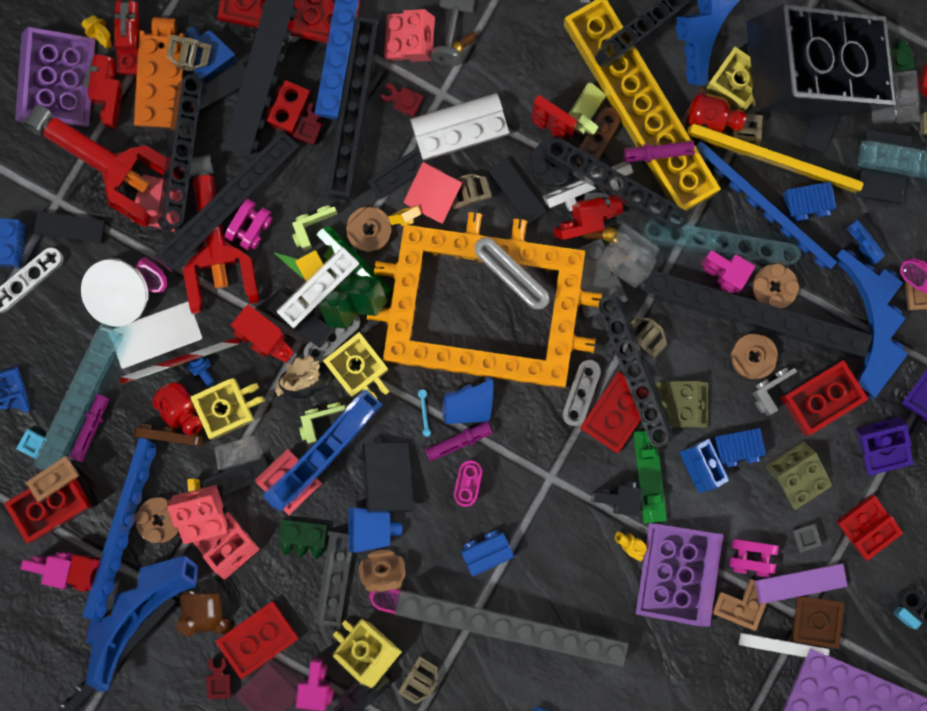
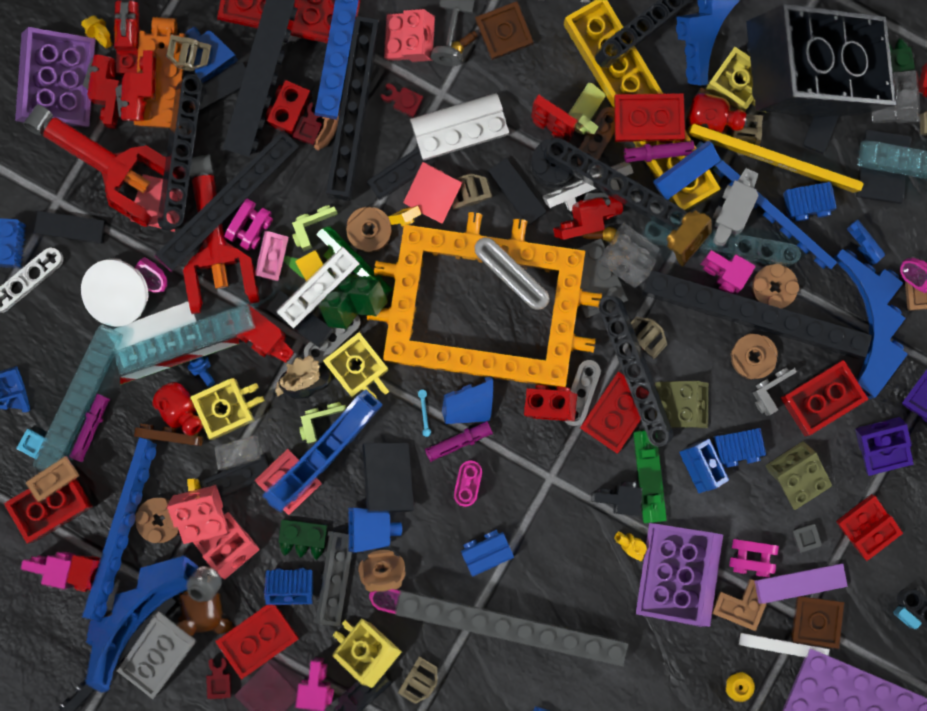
(136, 88): none -> red plate
(156, 655): none -> light grey plate
(184, 339): none -> clear light blue beam
(204, 584): none -> dark grey head
(271, 256): none -> bright pink plate
(289, 587): none -> blue brick
(327, 133): none -> nougat piece
(504, 30): none -> reddish brown plate
(549, 409): none -> red brick
(649, 117): none -> red plate
(687, 170): none -> blue tile
(689, 236): none -> pearl gold slope
(733, 684): none -> yellow plate
(737, 207): none -> light grey hinge

